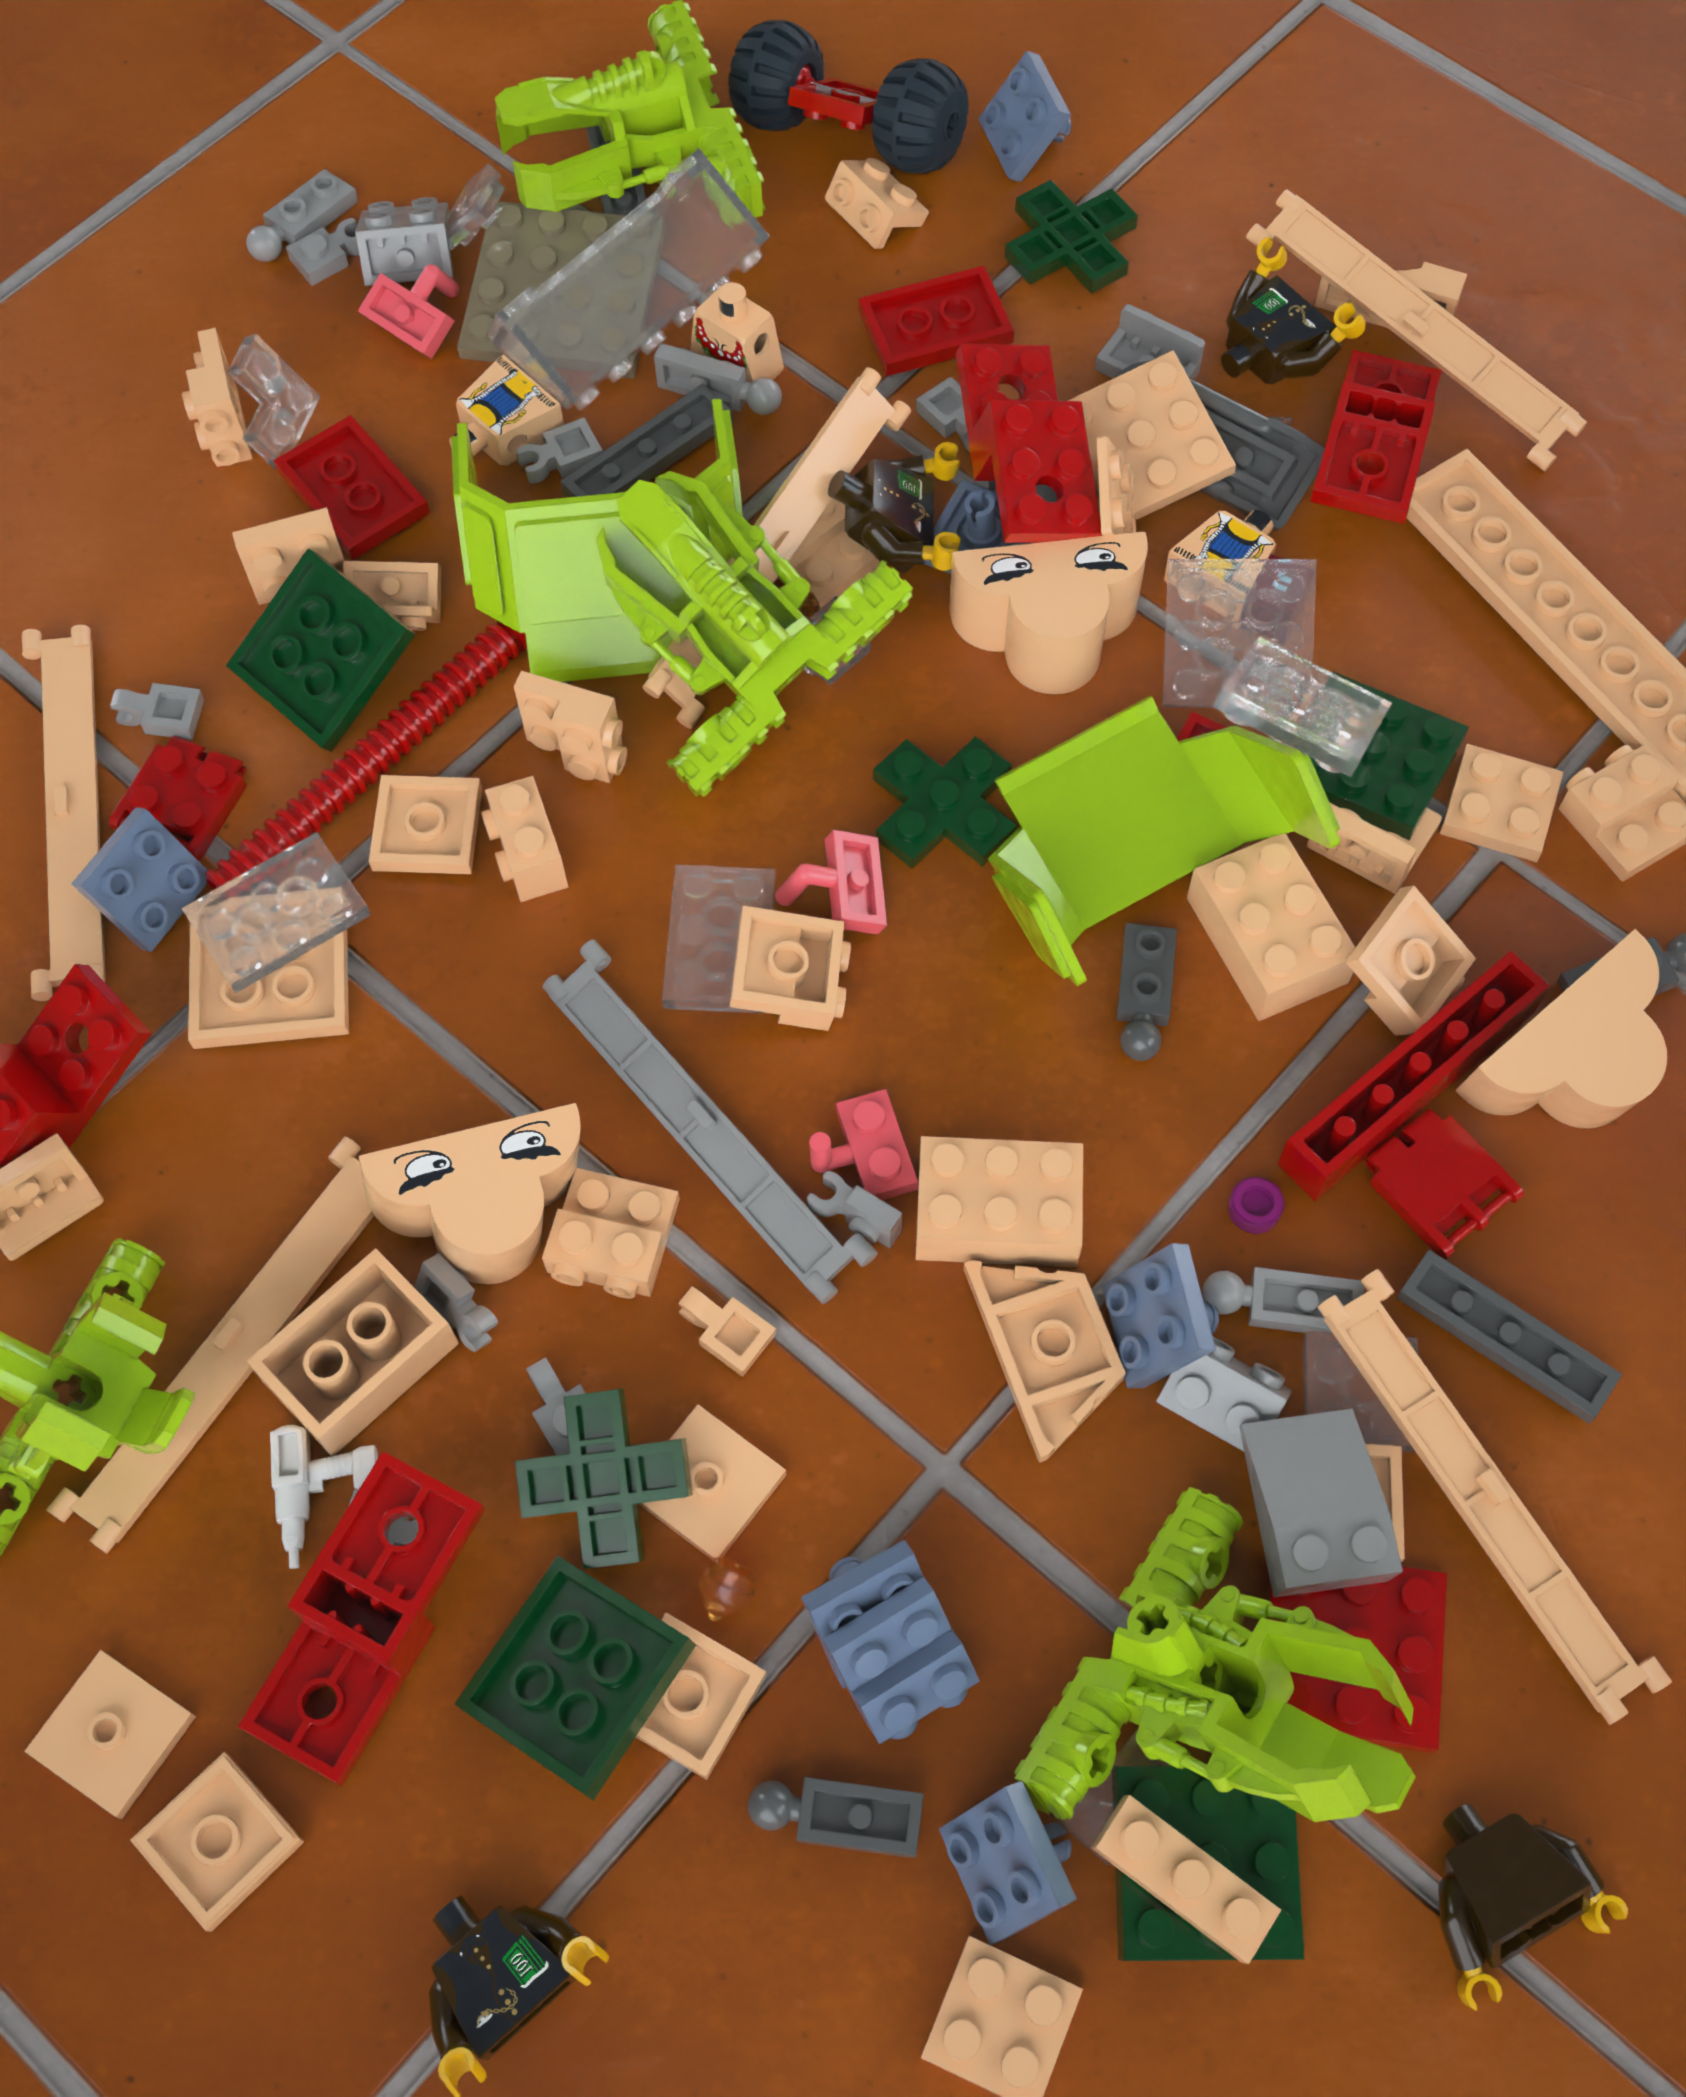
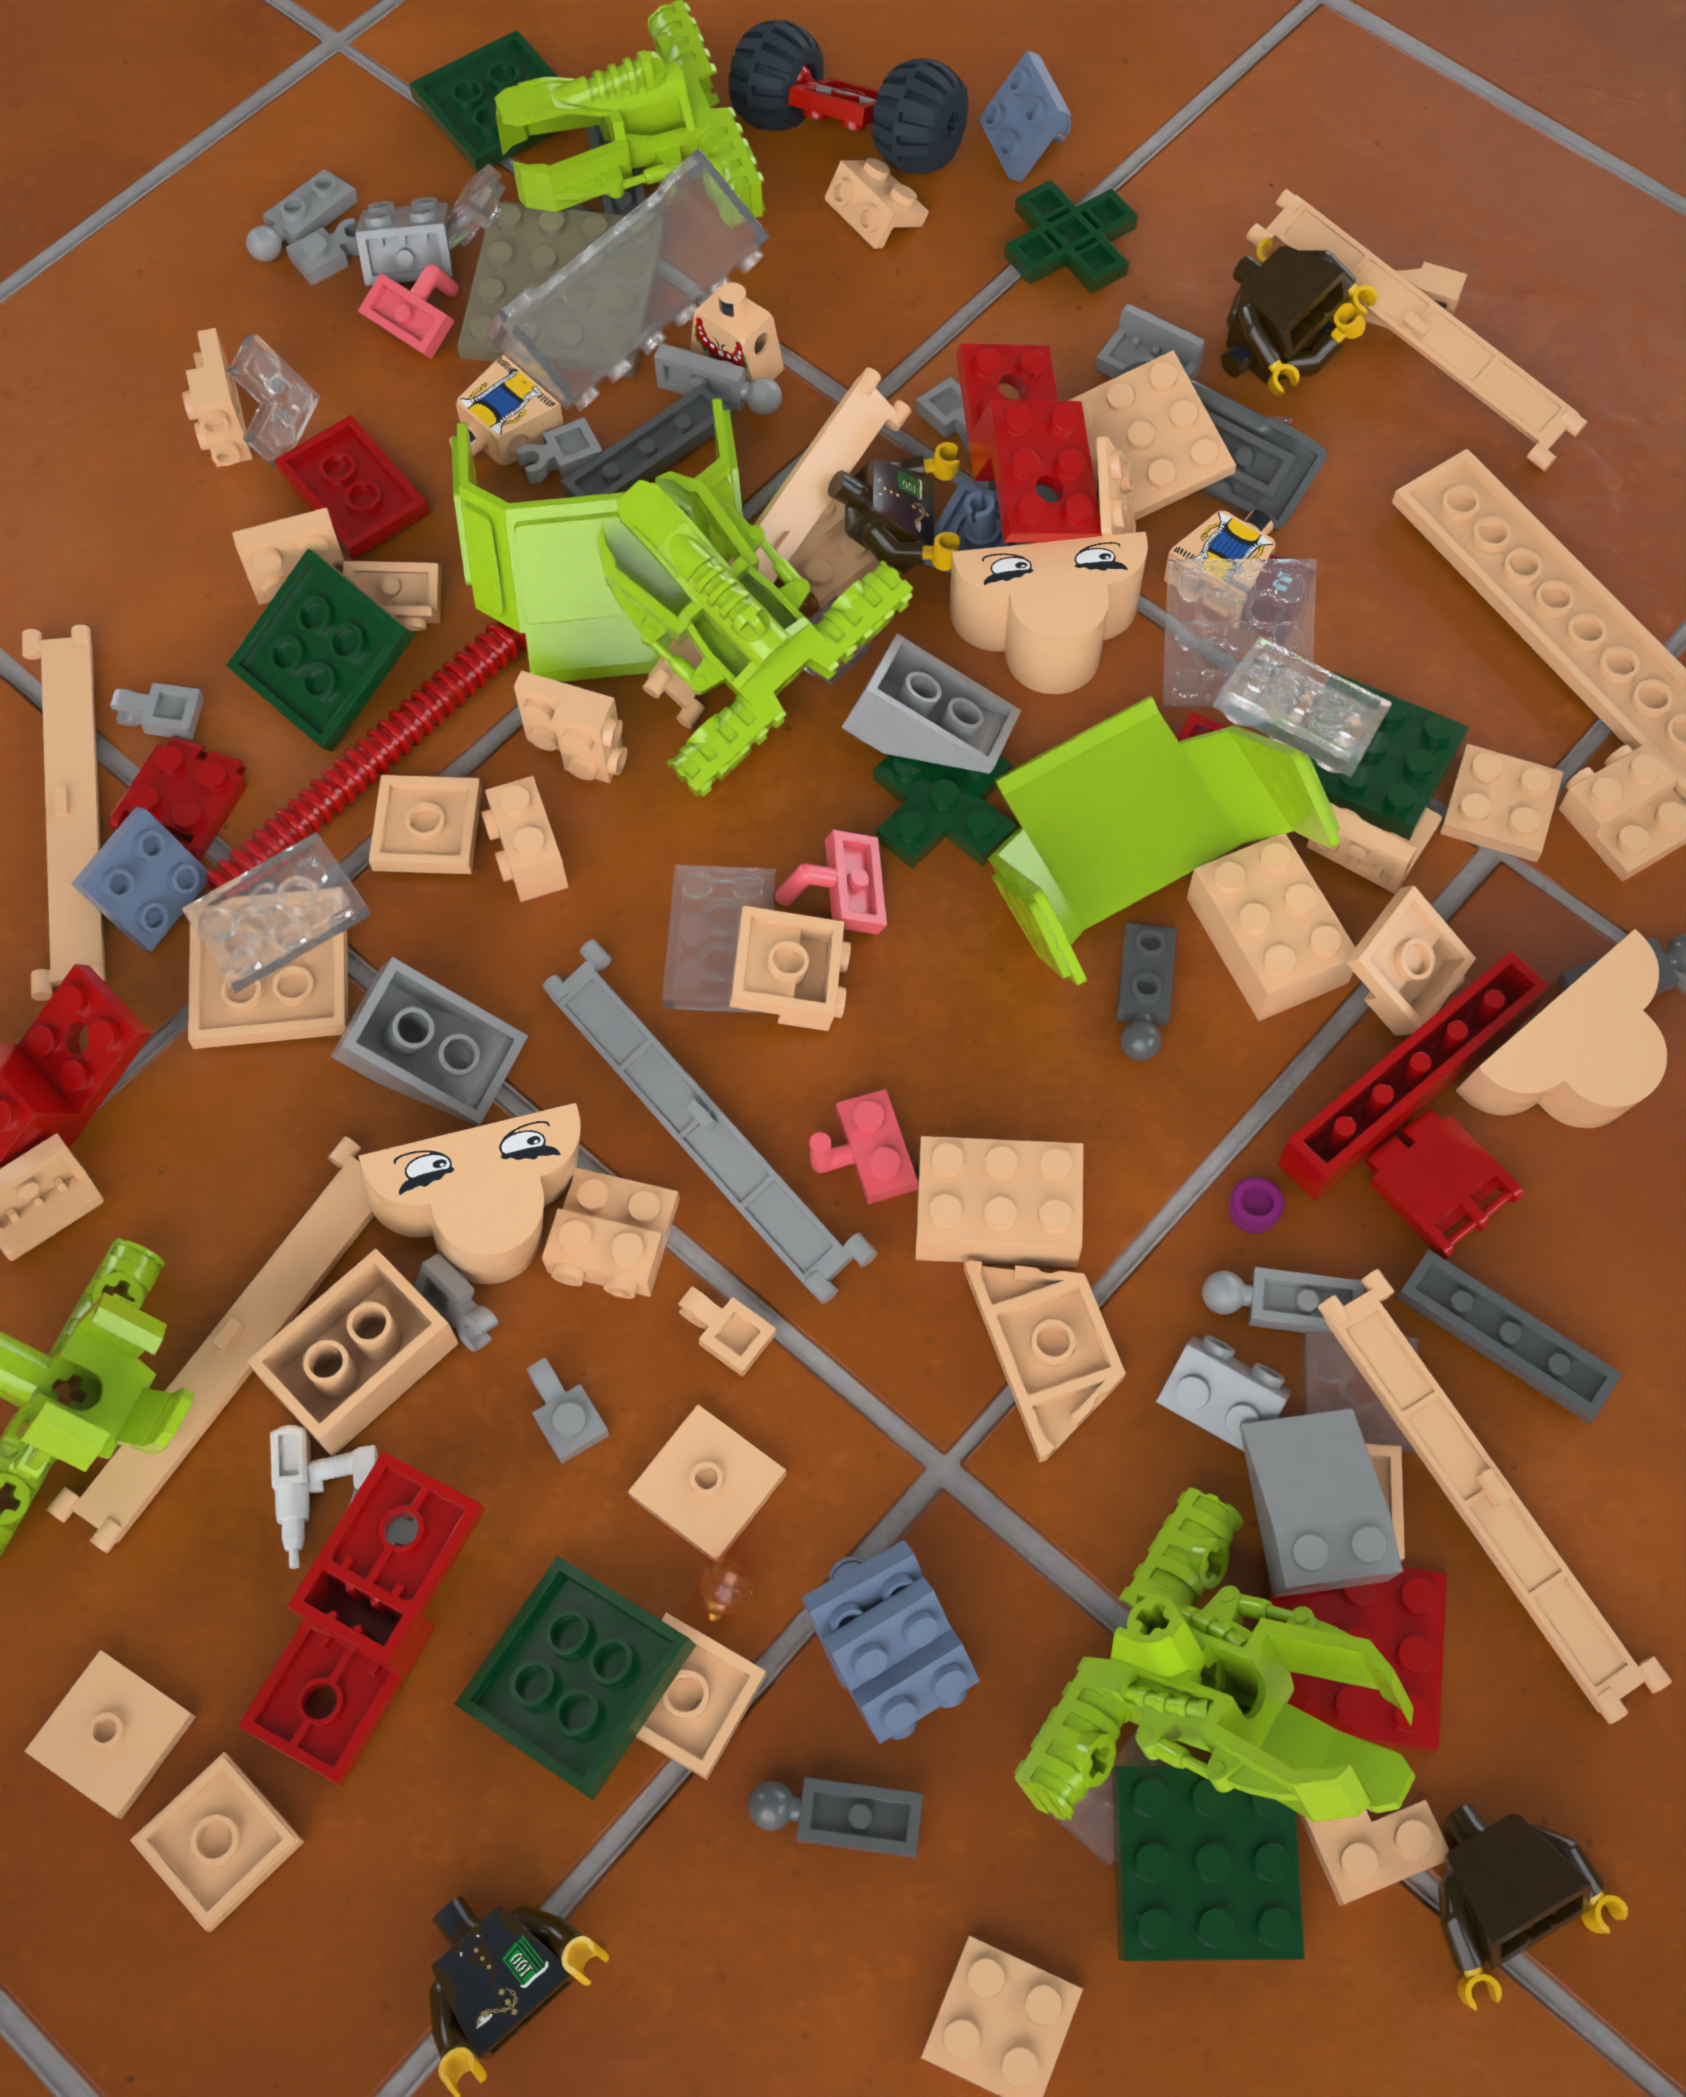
(429, 1043): none -> light grey slope
(464, 94): none -> dark green plate
(603, 1478): dark green plate -> none
(861, 1209): light grey plate -> none
(930, 712): none -> light grey slope
(932, 318): red plate -> none
(1009, 1862): sand blue plate -> none
(1160, 1316): sand blue plate -> none
(1186, 1879): light nougat plate -> none
(1291, 301): none -> dark brown torso
(1372, 1855): none -> light nougat plate
(1377, 437): red bracket -> none

